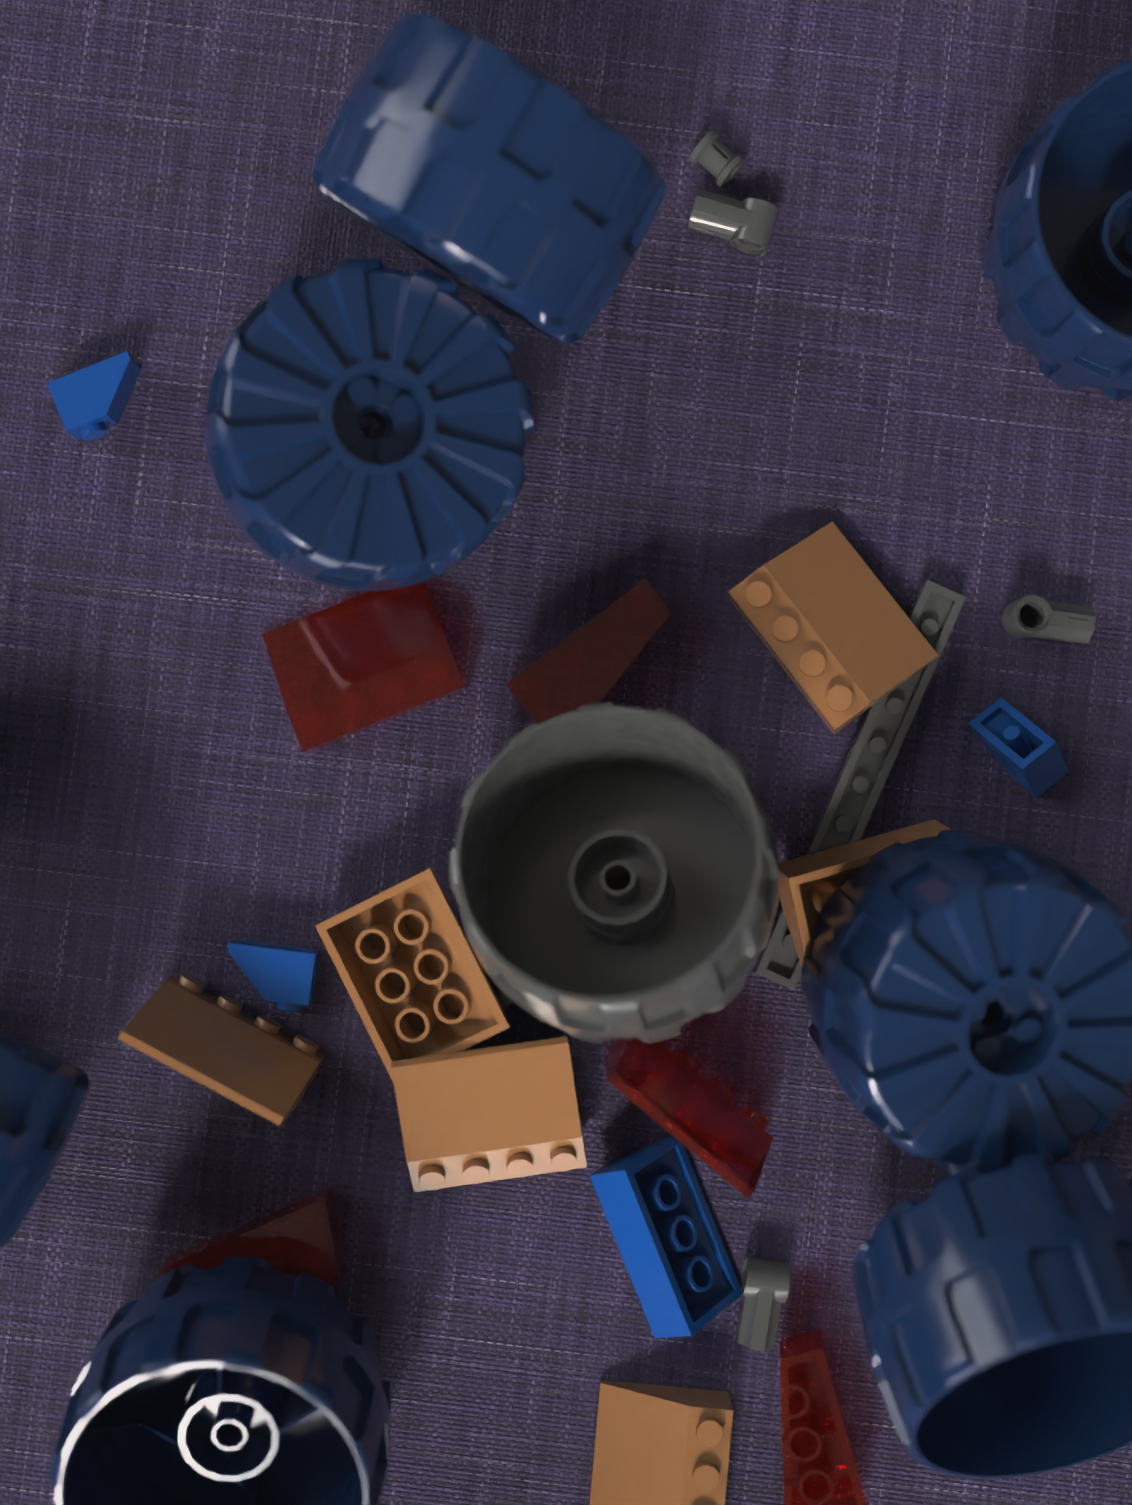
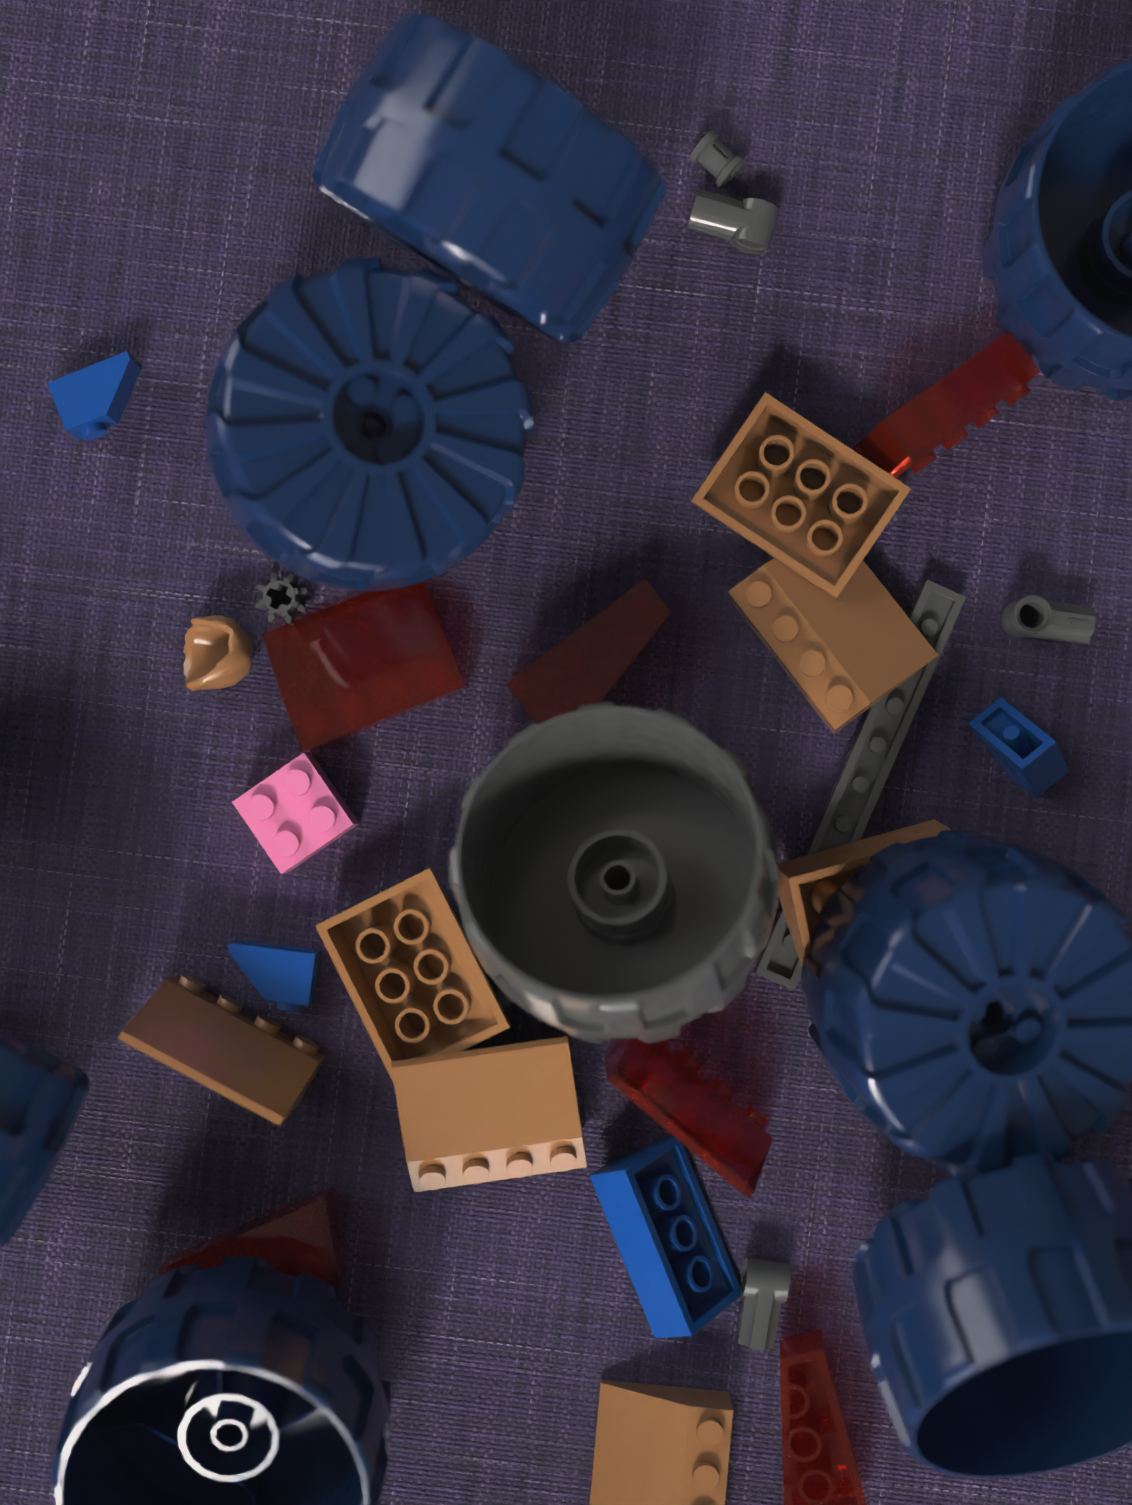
(216, 653): none -> medium nougat hair
(276, 611): none -> dark grey gear
(295, 812): none -> bright pink brick
(801, 495): none -> medium nougat slope
(949, 407): none -> clear red wedge

